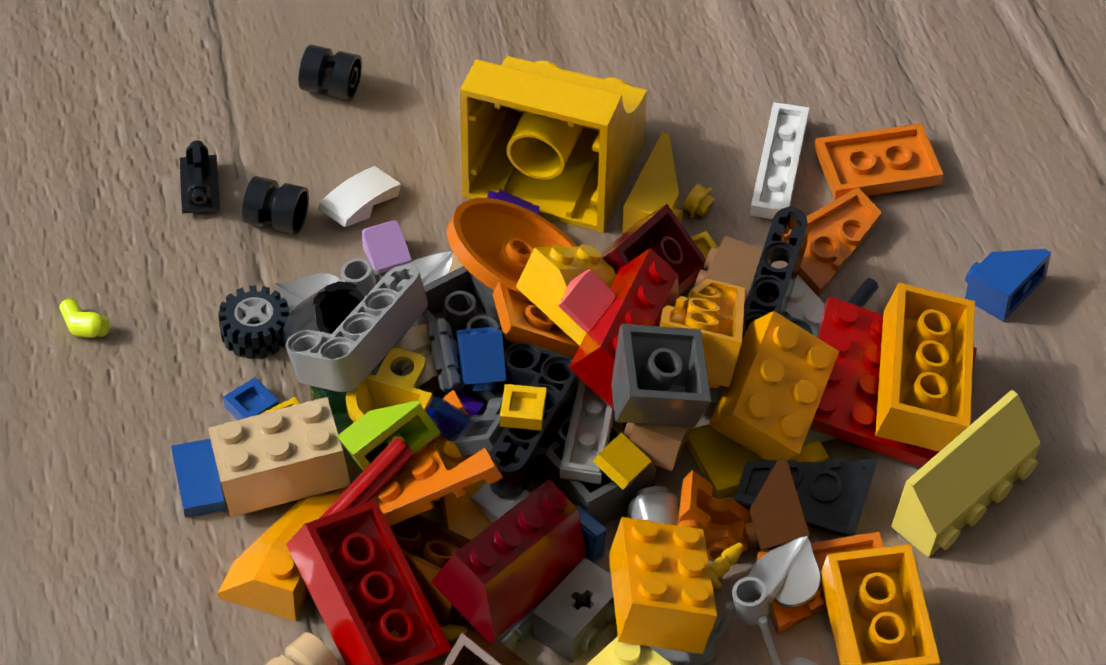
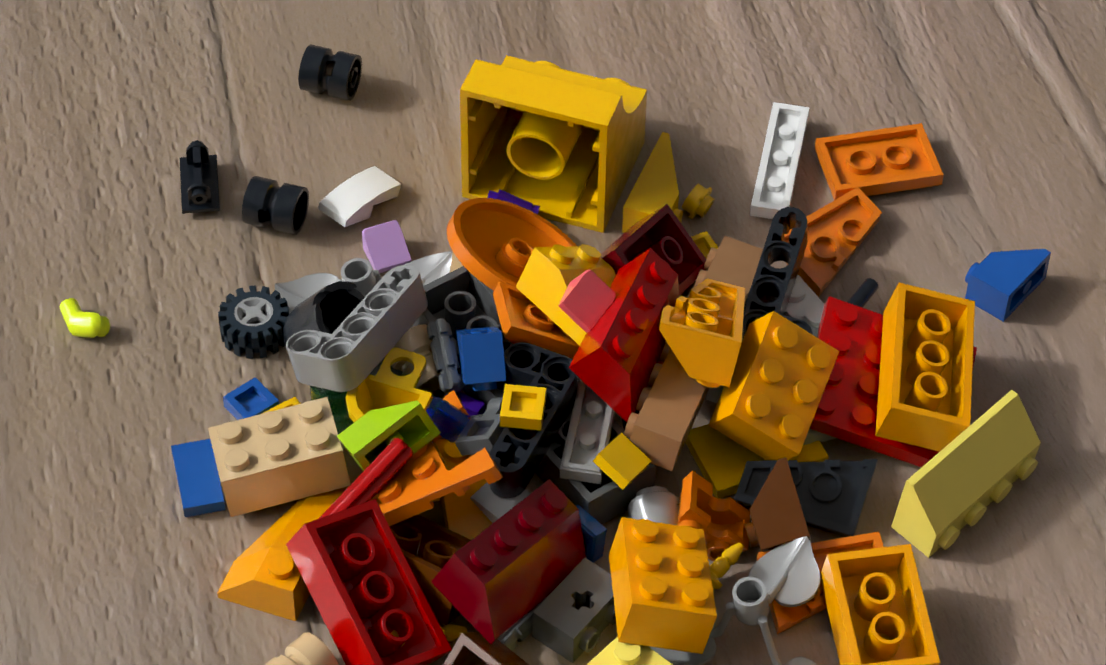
(660, 376): dark grey slope -> none

